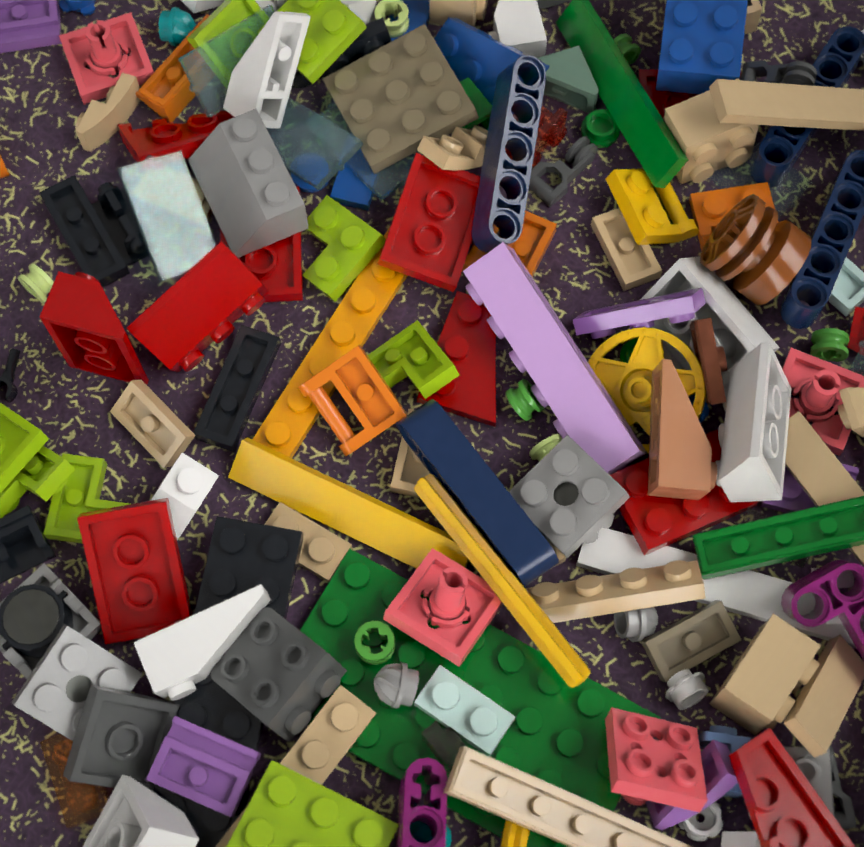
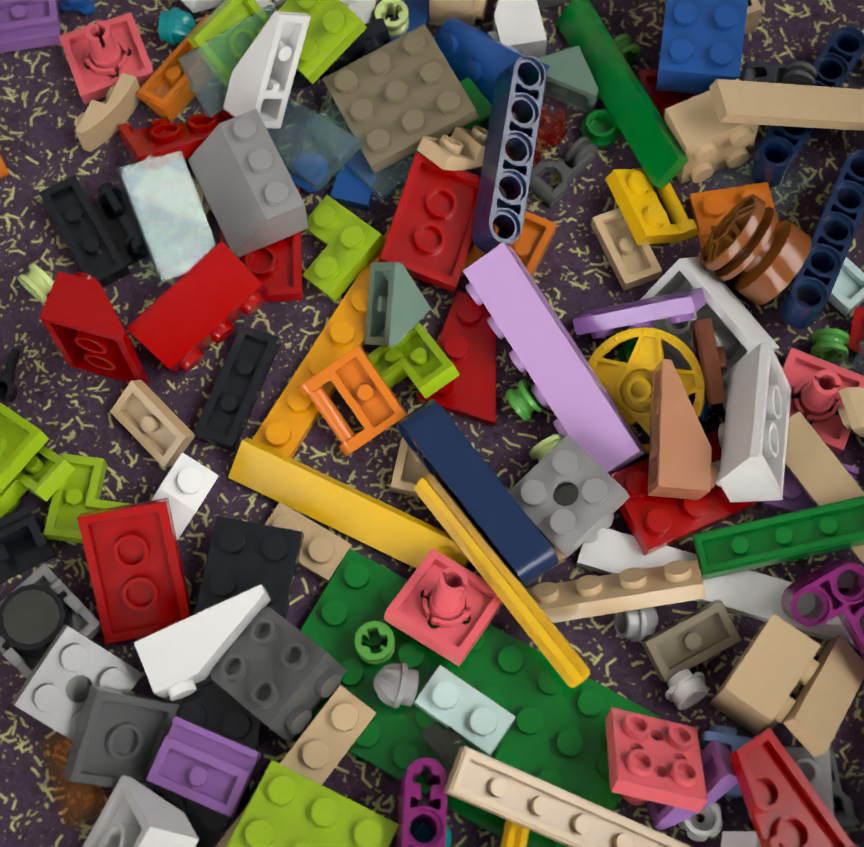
(392, 305): none -> sand green slope

